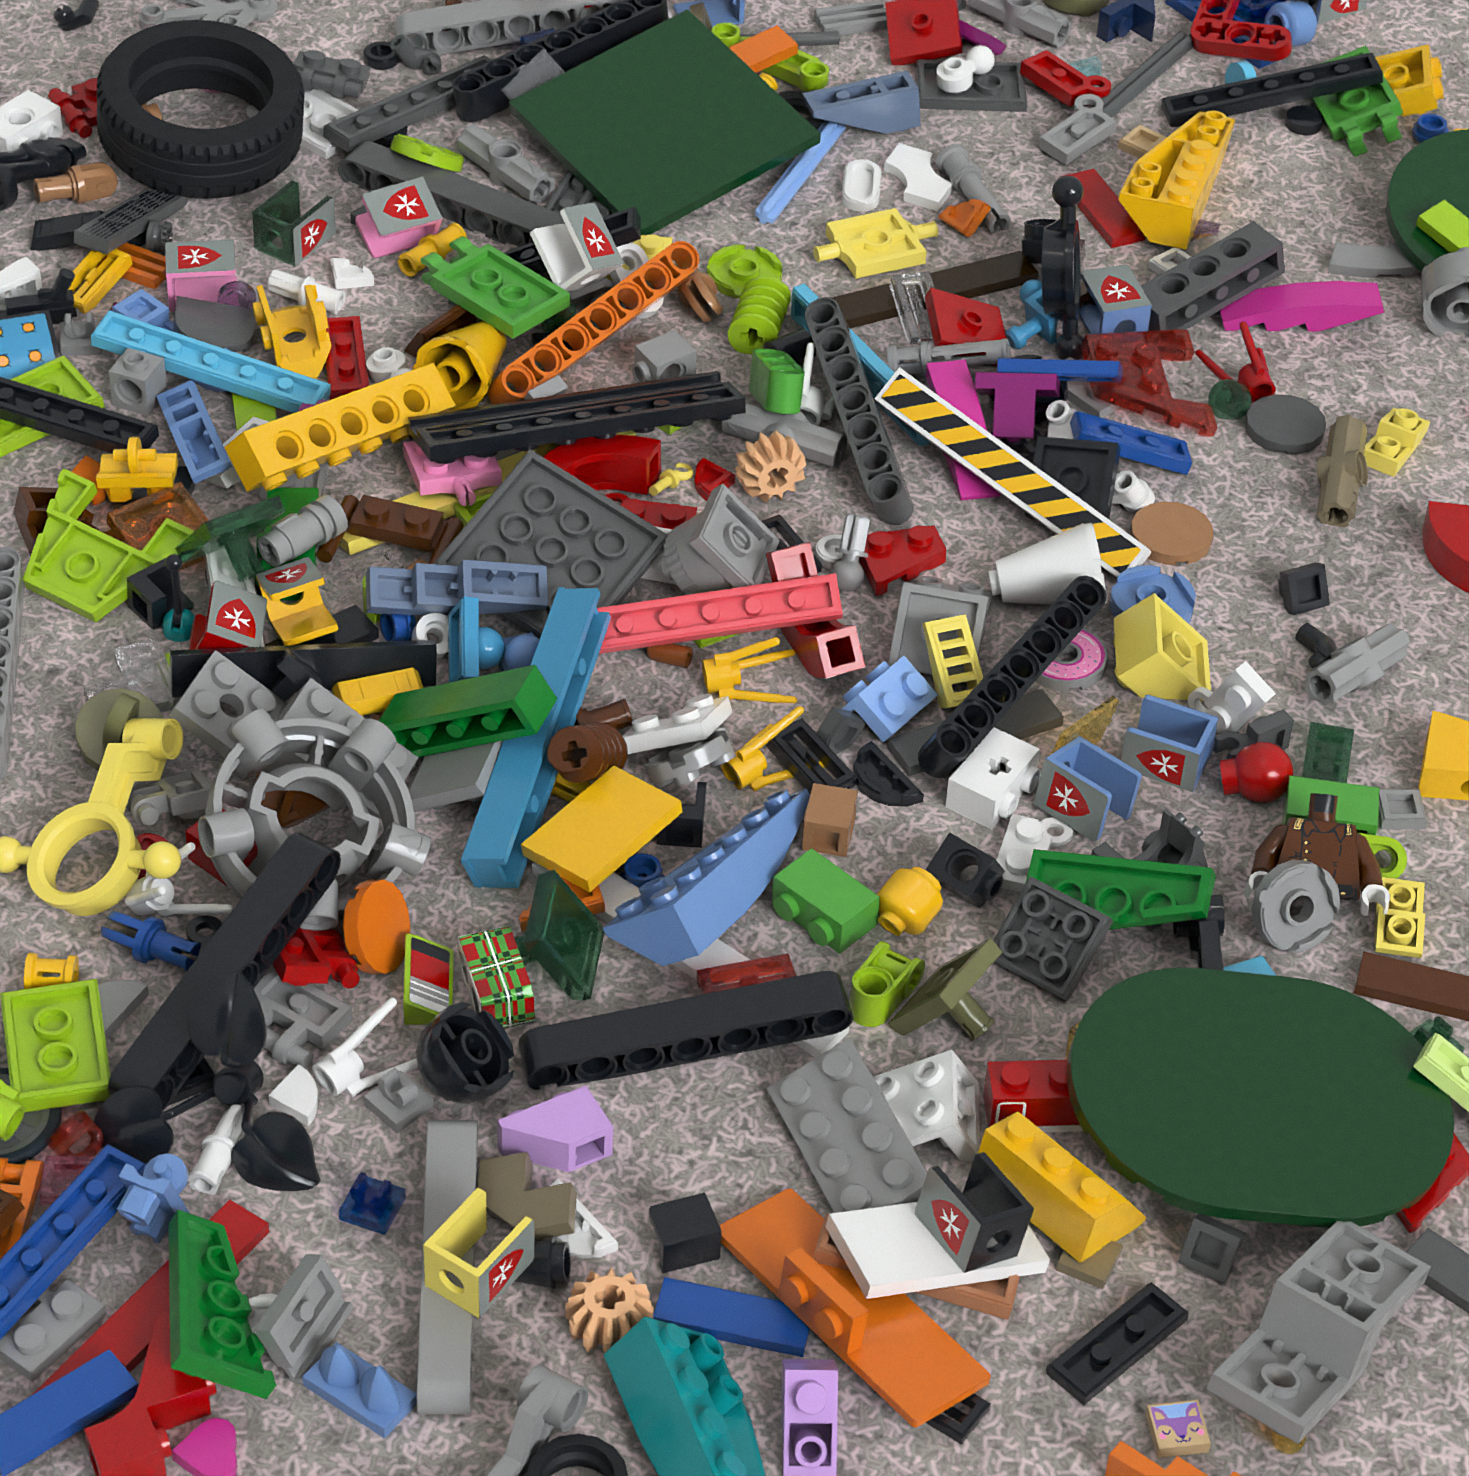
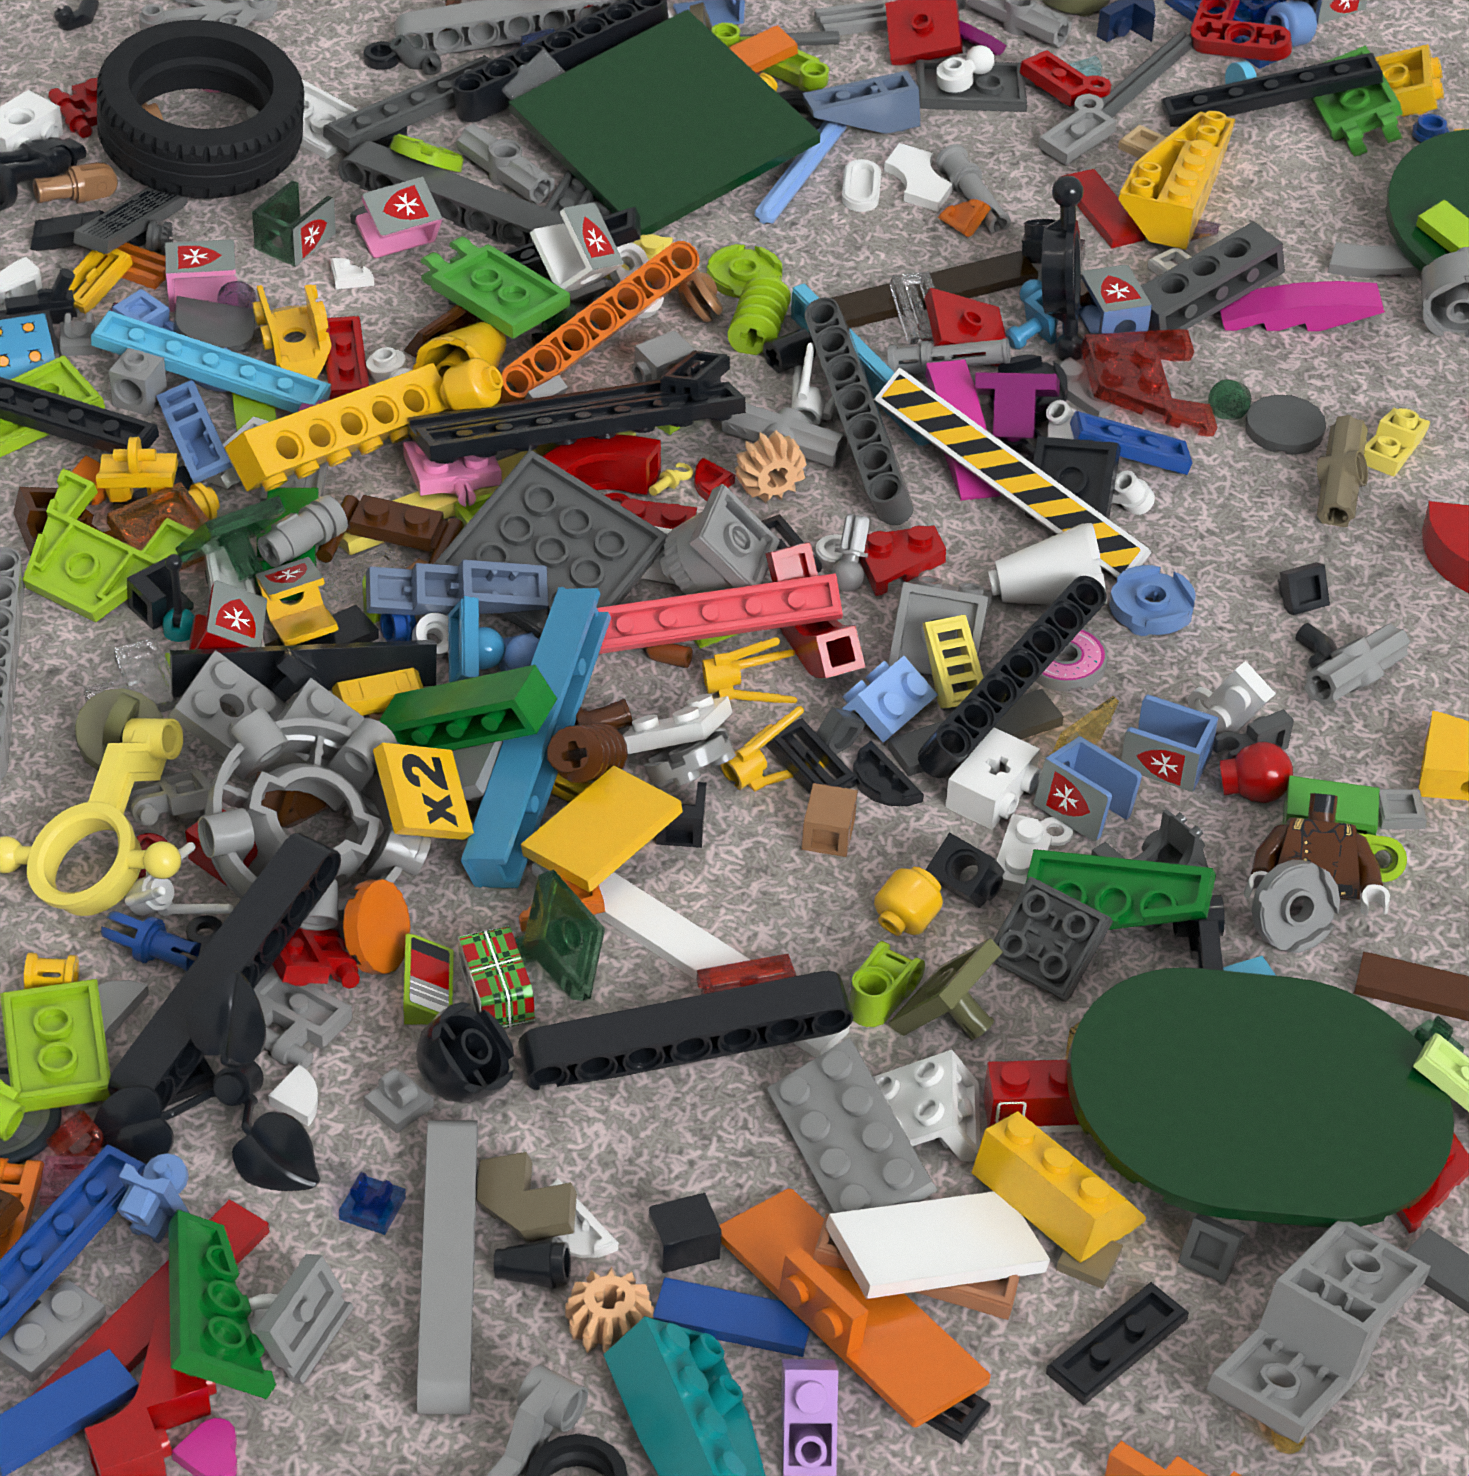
(205, 499): none -> yellow plate
(217, 1152): white axle -> none
(293, 287): white axle -> none
(332, 75): dark grey plate -> none
(342, 1066): white plant -> none
(360, 1389): medium blue tile -> none
(410, 261): yellow pin -> none
(423, 791): none -> yellow tile
(471, 385): none -> yellow head
(493, 1275): light yellow piece -> none
(559, 1132): lavender slope -> none
(641, 865): blue plate -> none
(693, 375): none -> black tile
(712, 889): medium blue wedge -> none
(776, 381): bright green beam -> none
(825, 901): bright green brick -> none
(876, 243): light yellow plate -> none
(970, 1219): black piece -> none
(1065, 369): blue tile -> none
(1159, 652): light yellow slope -> none
(1173, 532): medium nougat tile -> none
(1177, 1428): tan tile -> none
(1253, 375): red plant -> none
(1303, 120): black tile -> none
(1327, 752): clear green plate -> none
(1403, 926): light yellow slope -> none

